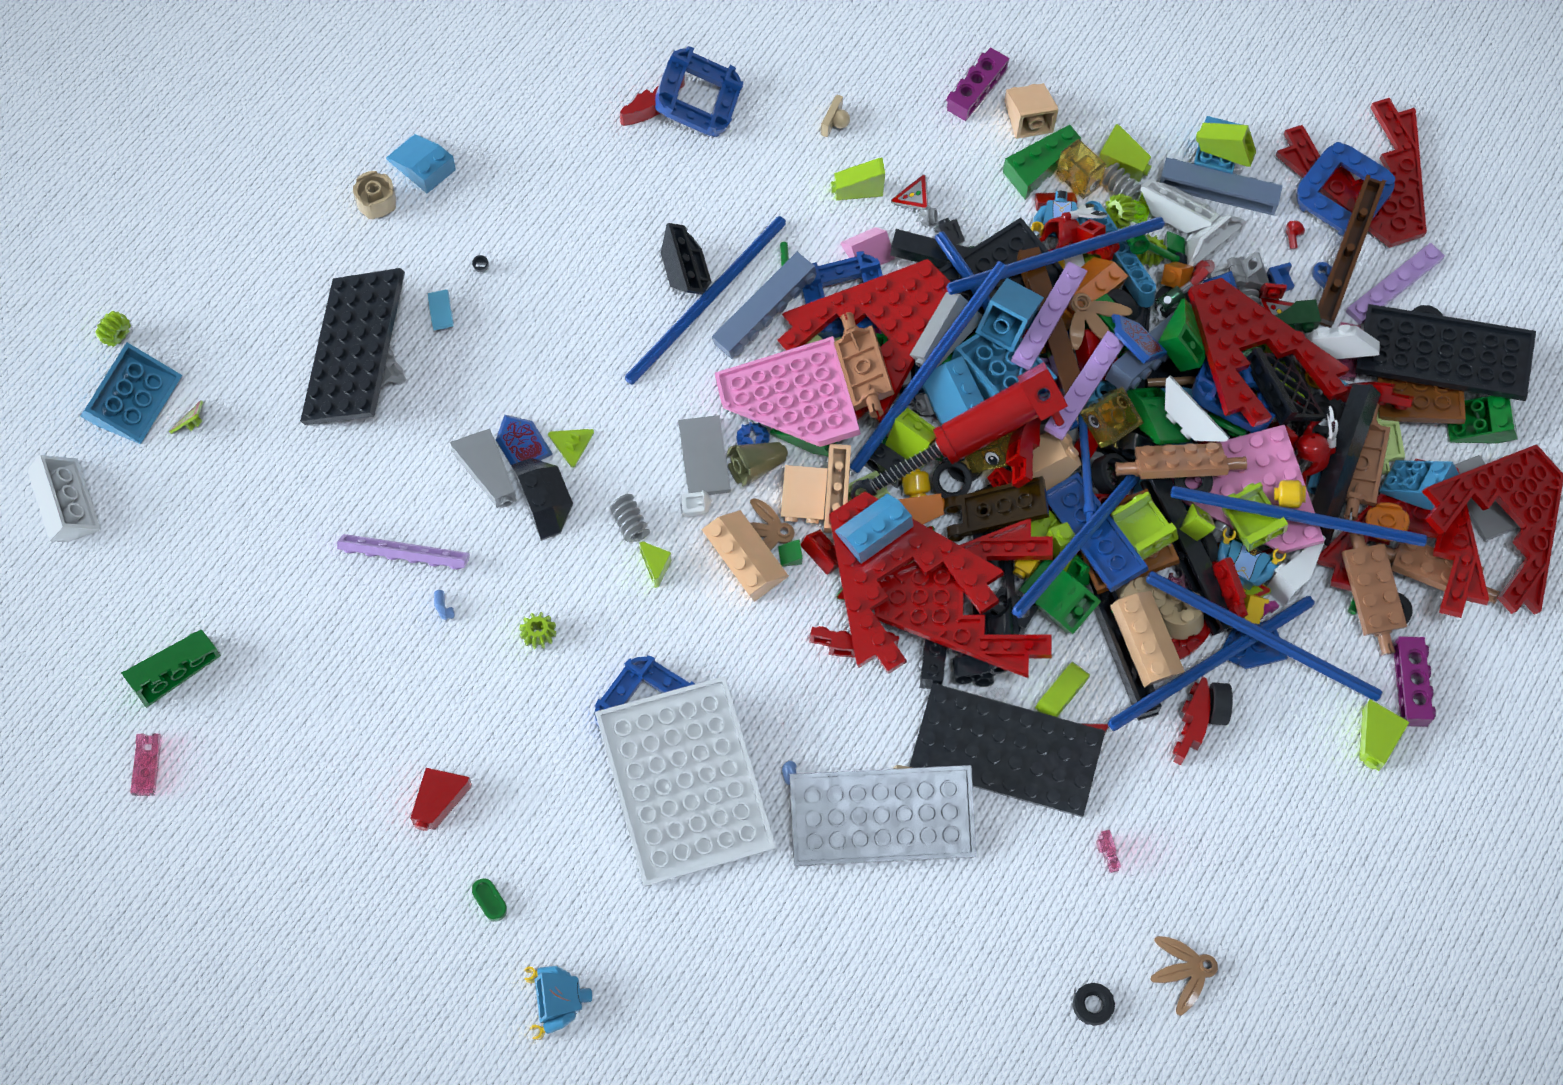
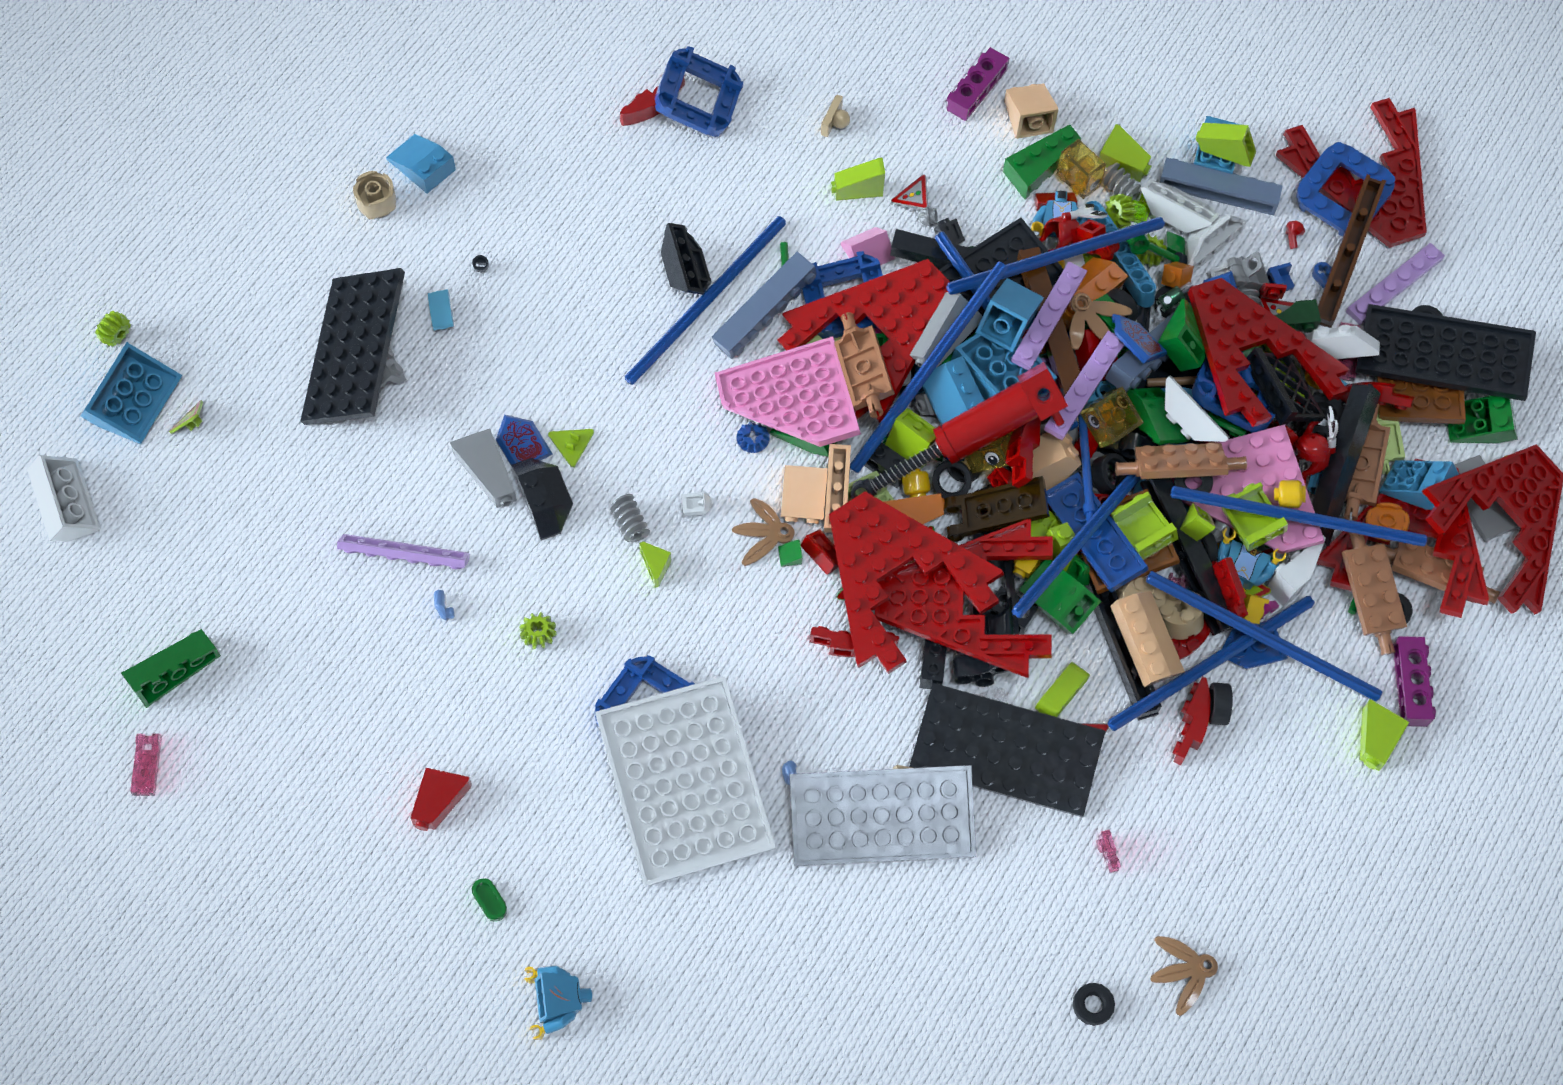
(704, 455): light grey tile -> none
(745, 553): light nougat slope -> none
(754, 460): olive cone -> none
(875, 527): dark azure slope -> none
(1202, 271): red slope -> none

